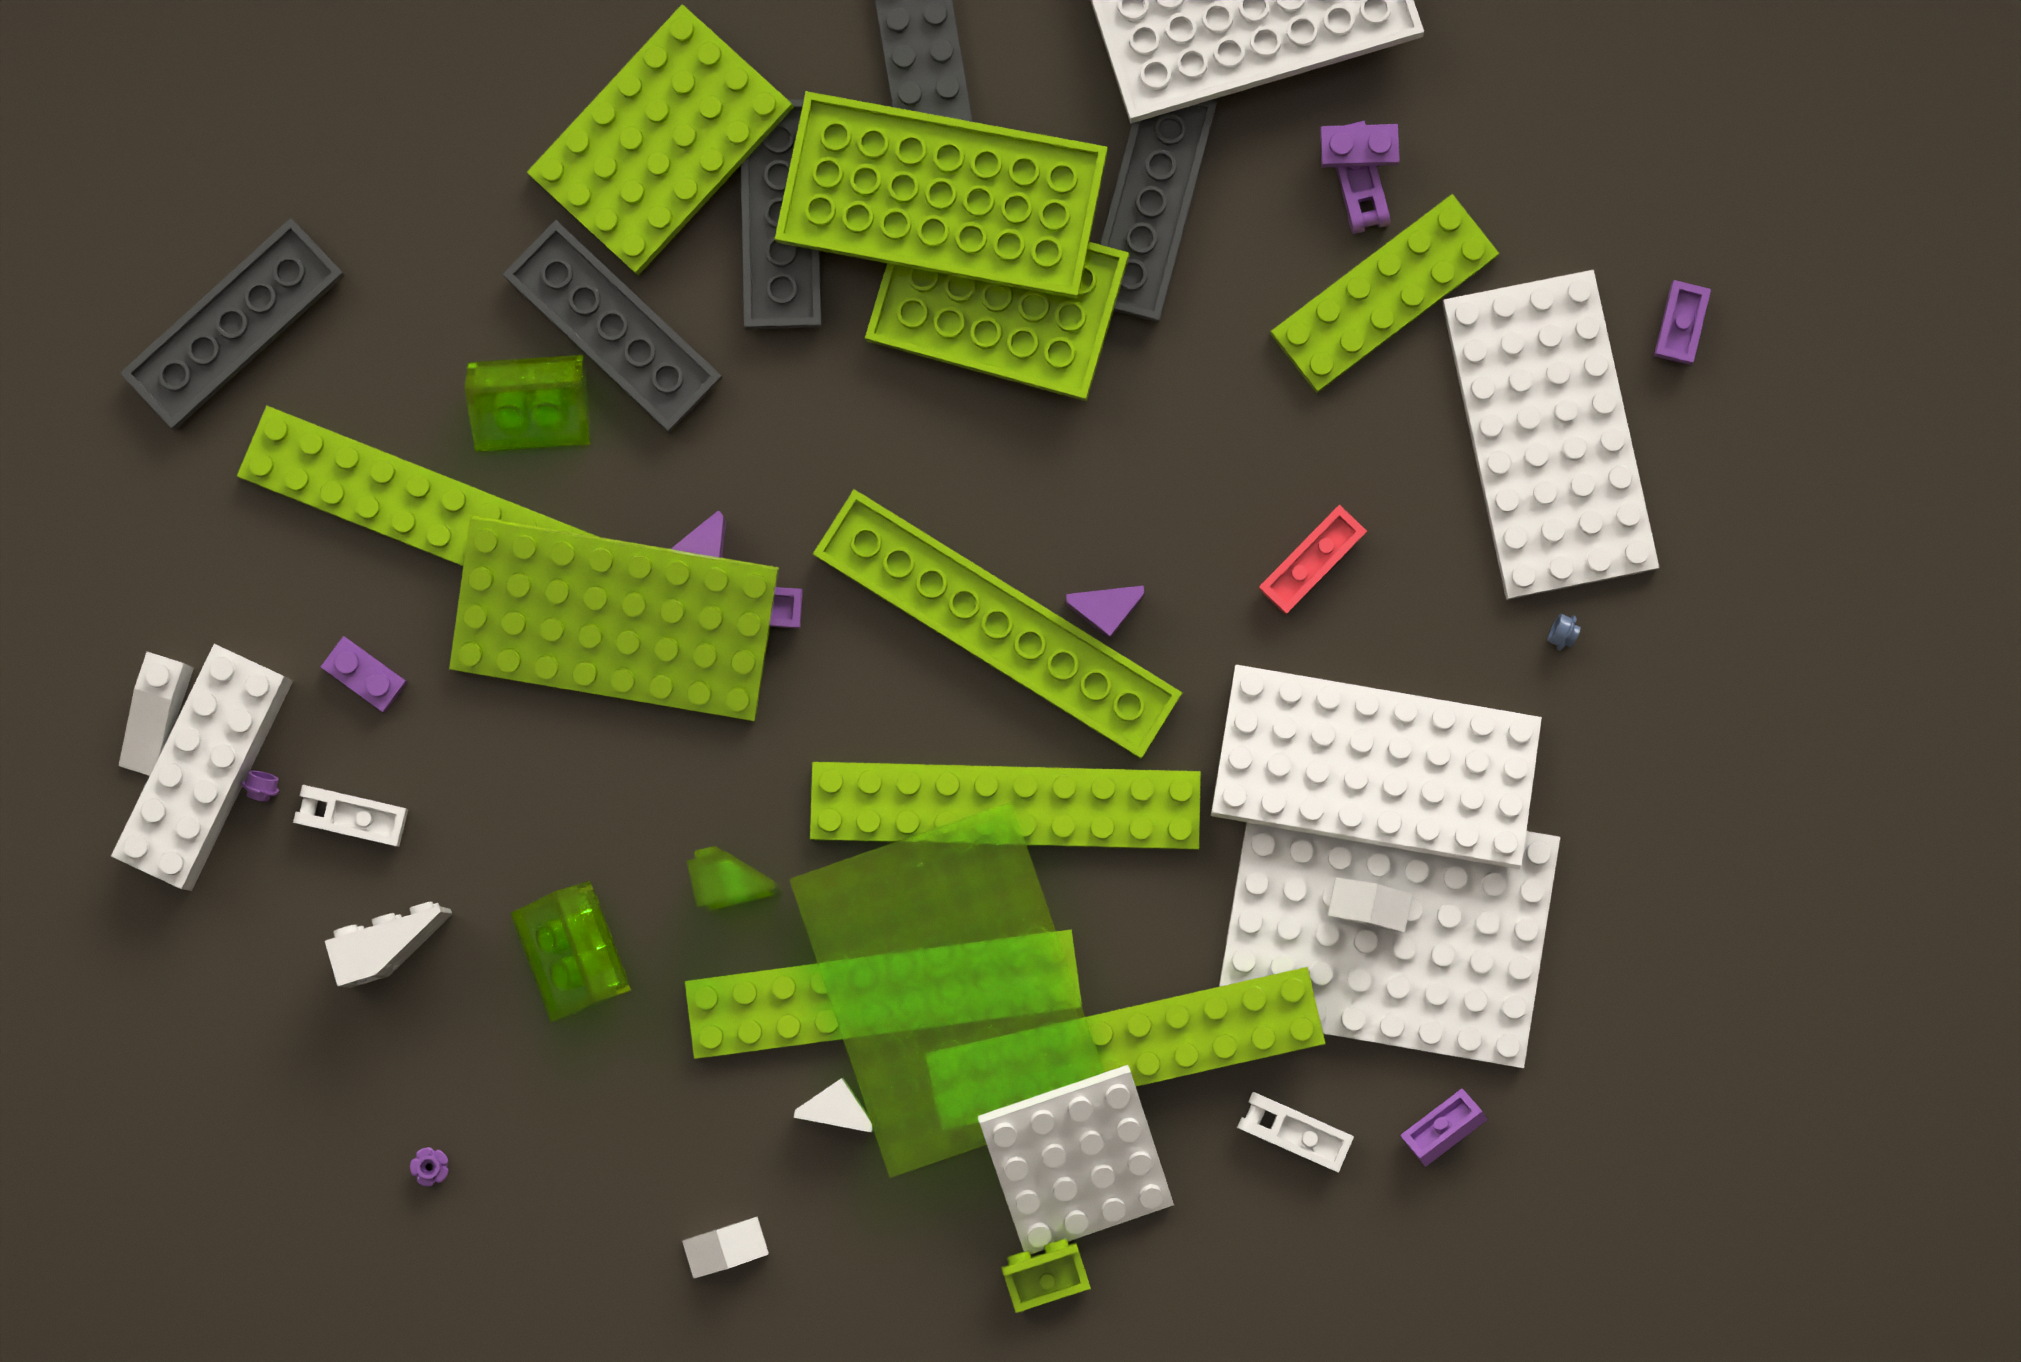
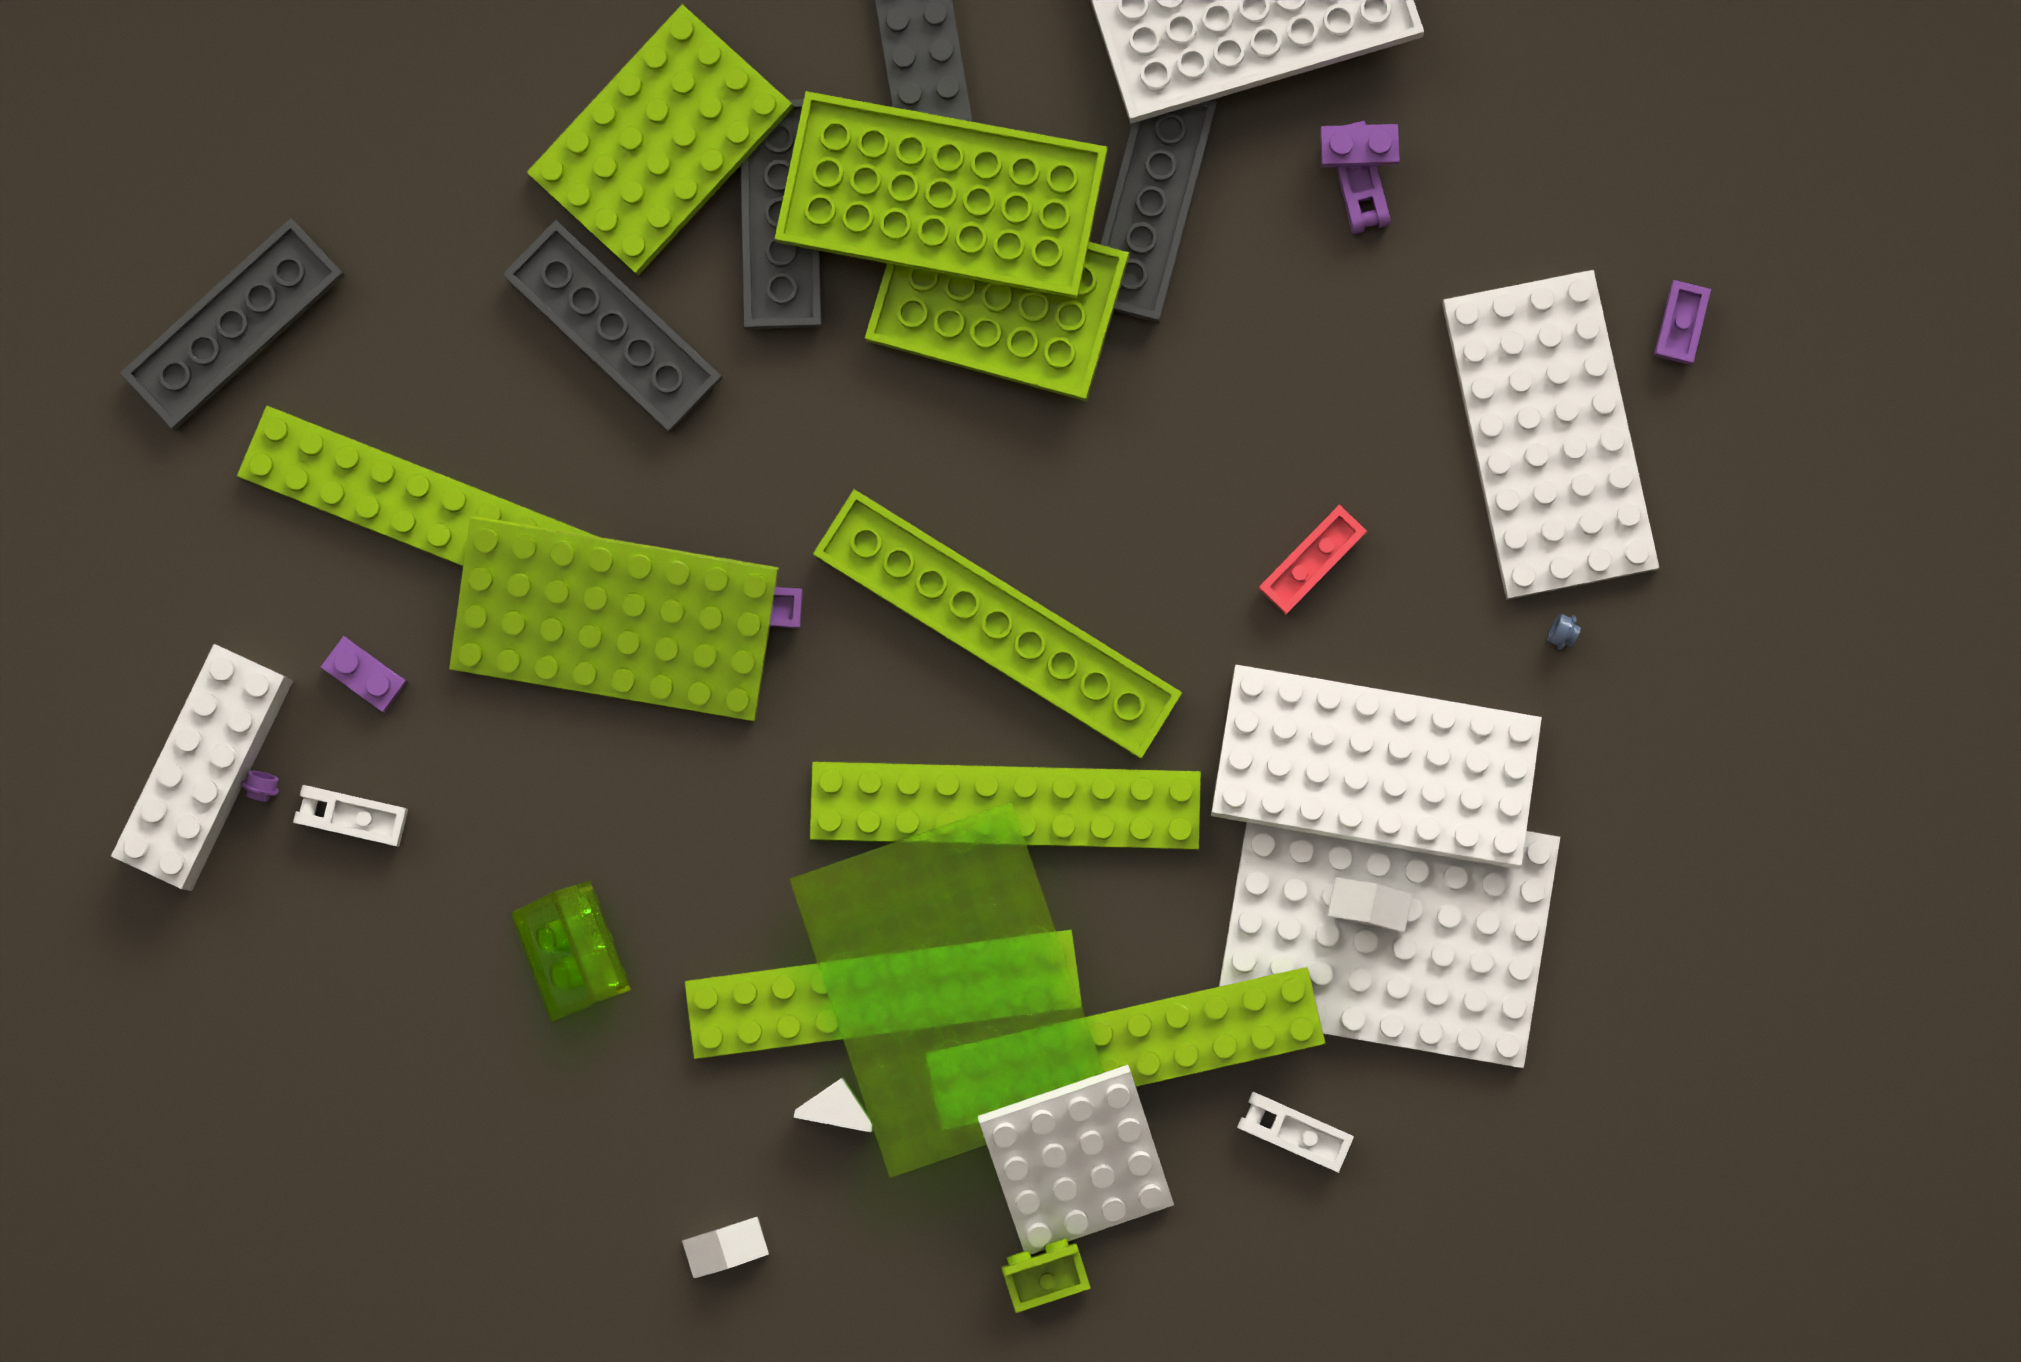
(153, 711): white slope -> none
(377, 951): white slope -> none
(439, 1162): medium lavender plate -> none
(528, 403): clear neon green slope -> none
(706, 538): medium lavender slope -> none
(725, 880): clear neon green slope -> none
(1105, 608): medium lavender slope -> none
(1384, 293): lime plate -> none
(1443, 1127): medium lavender plate -> none

